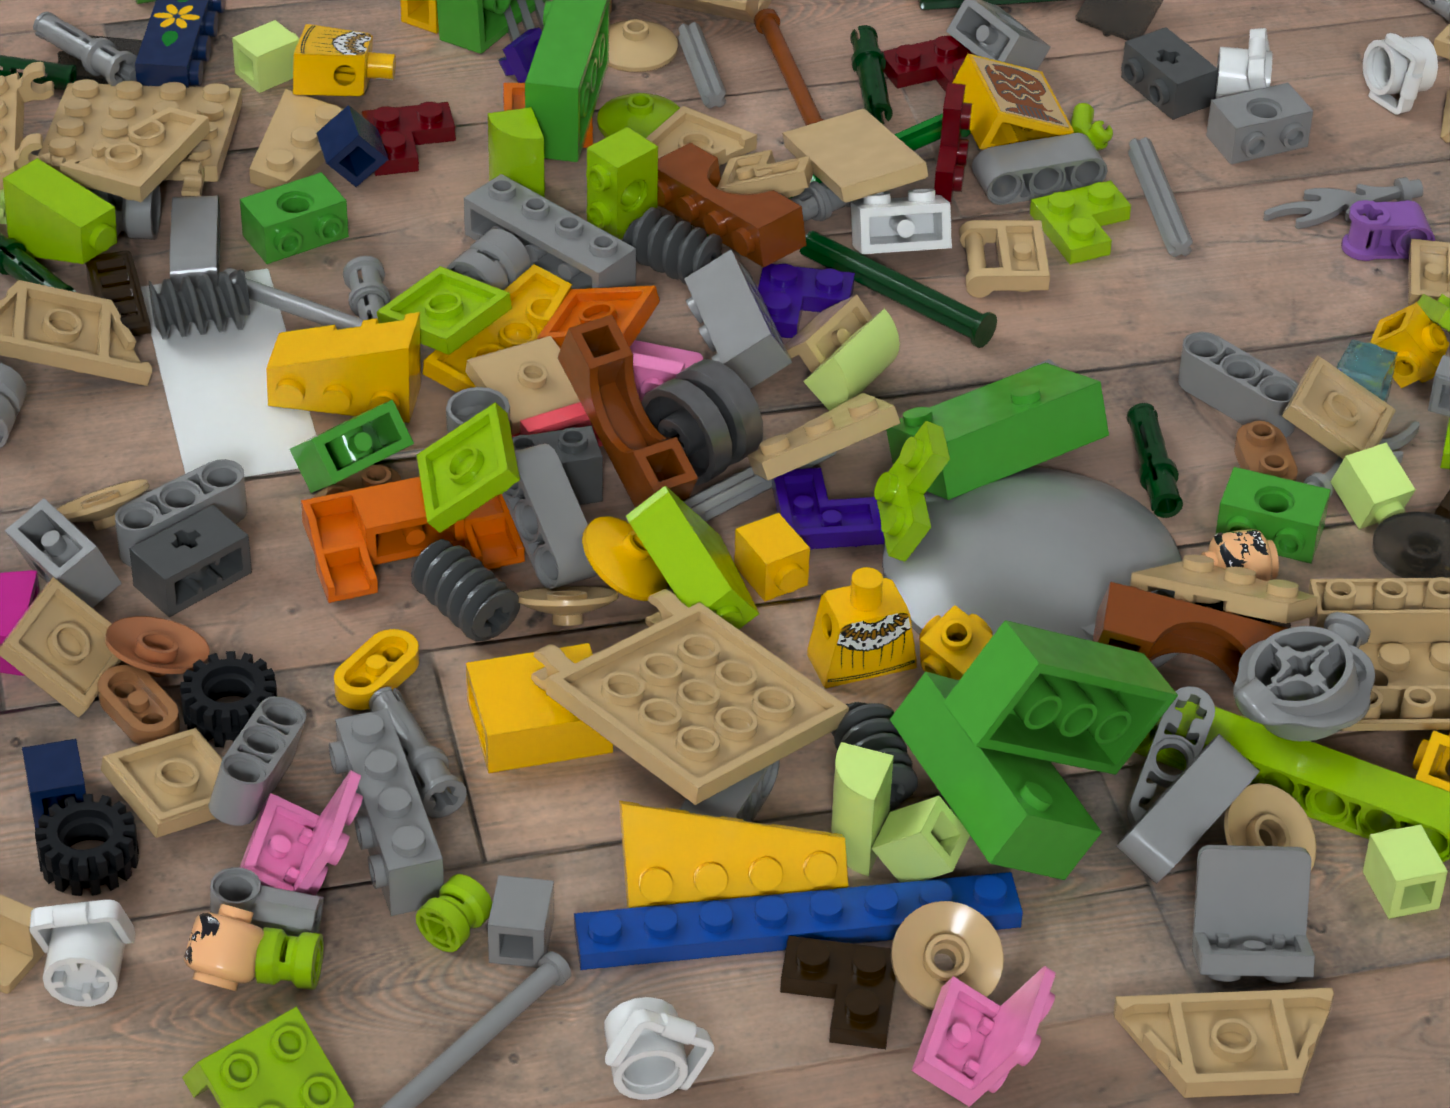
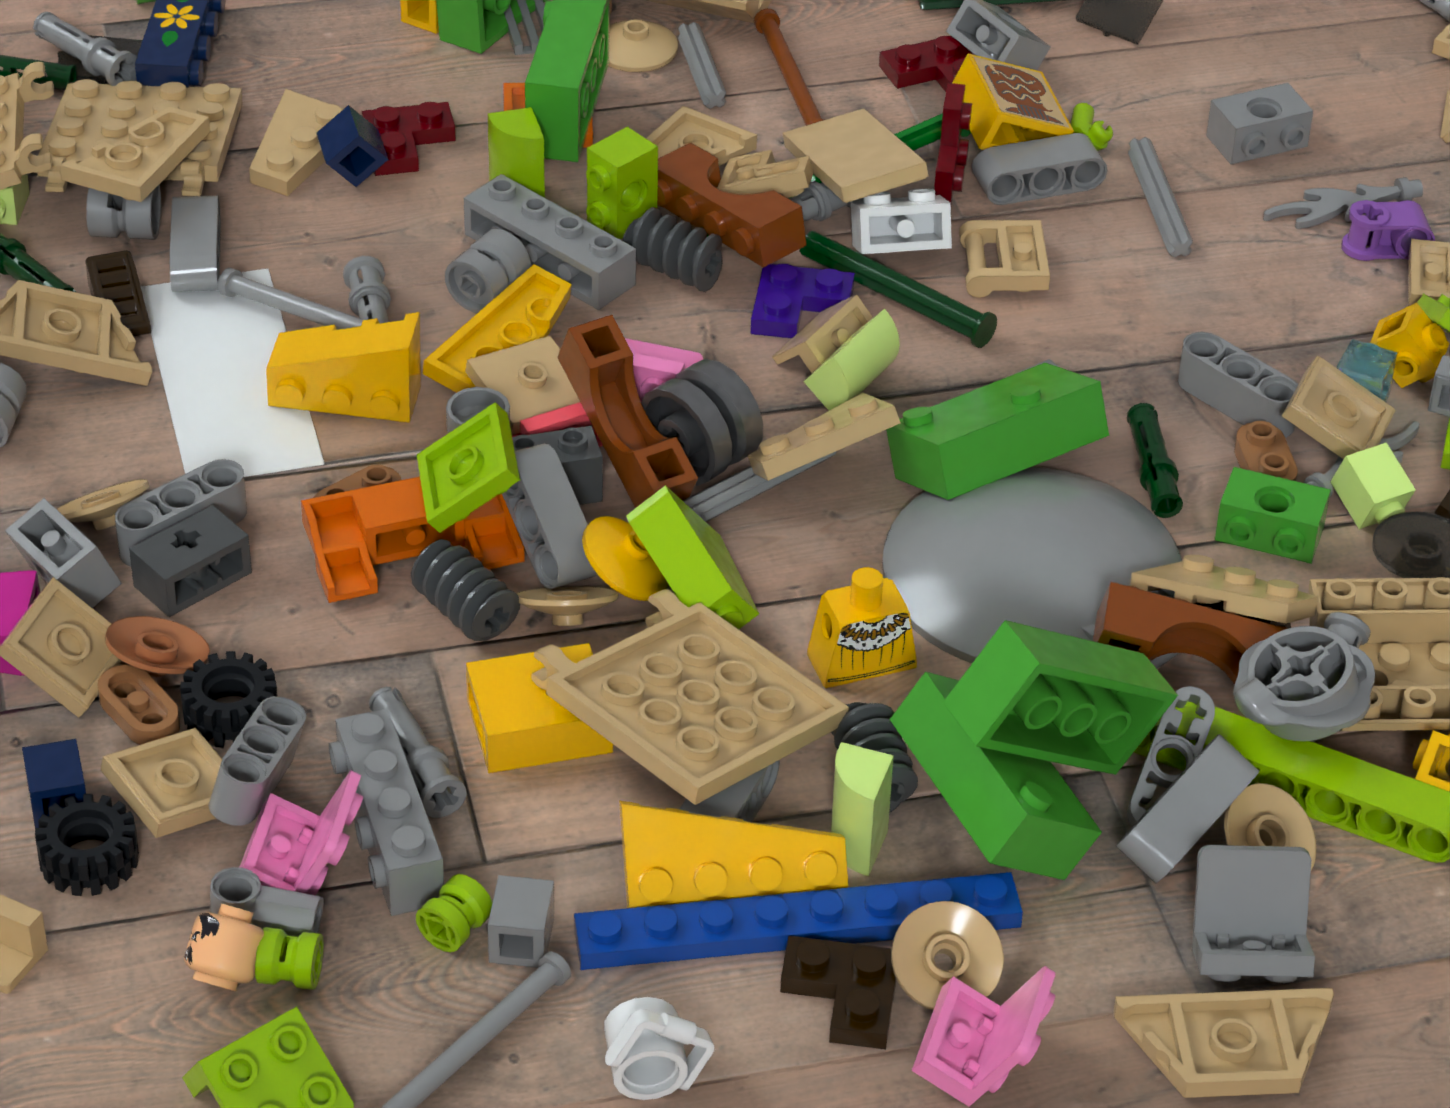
(56, 215): lime slope -> none
(82, 949): white piece -> none
(200, 304): dark grey piece -> none
(265, 55): yellowish green brick -> none
(294, 218): bright green brick -> none
(337, 62): yellow torso -> none
(351, 446): bright green brick -> none
(379, 663): yellow plate -> none
(450, 308): lime plate -> none
(520, 54): dark purple tile -> none
(628, 305): orange plate -> none
(636, 110): lime dish -> none
(736, 320): light grey brick -> none
(771, 557): yellow brick -> none
(823, 522): dark purple plate -> none
(870, 67): dark green pin -> none
(903, 489): lime plate -> none
(921, 841): yellowish green brick -> none
(952, 642): yellow brick -> none
(1076, 216): lime plate -> none
(1169, 73): dark grey brick -> none
(1245, 69): white piece -> none
(1246, 550): light nougat head -> none
(1400, 68): white piece -> none
(1404, 871): yellowish green brick -> none

